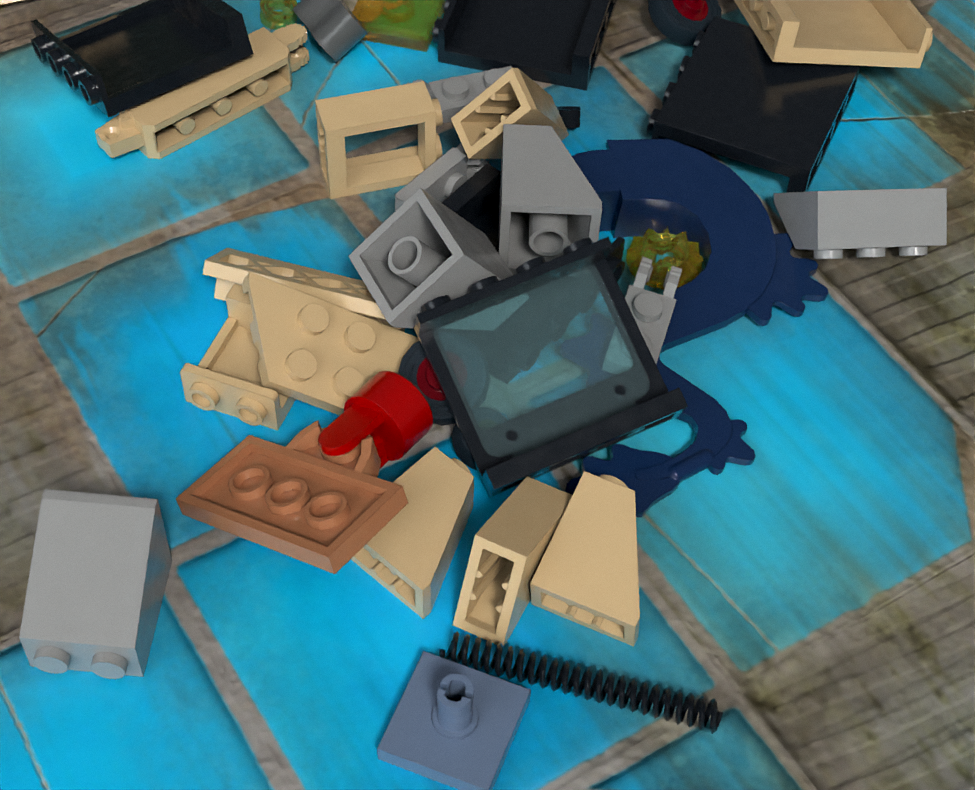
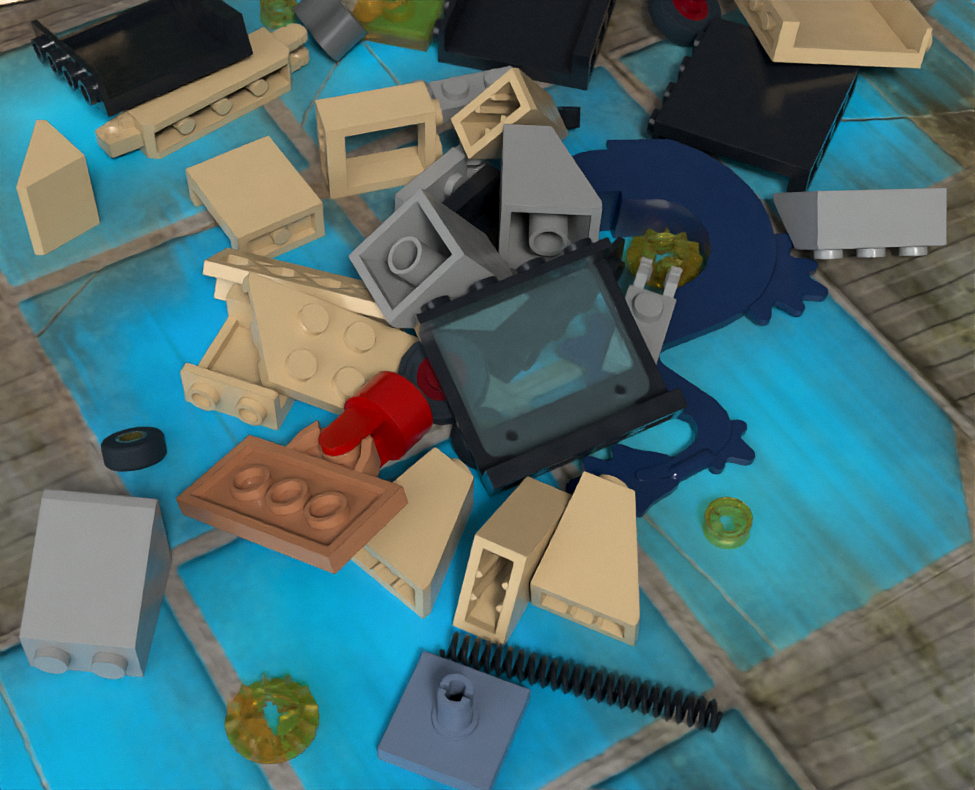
(55, 190): none -> tan slope
(133, 449): none -> black wheel
(258, 199): none -> tan panel
(295, 729): none -> clear yellow gear
(740, 517): none -> bush

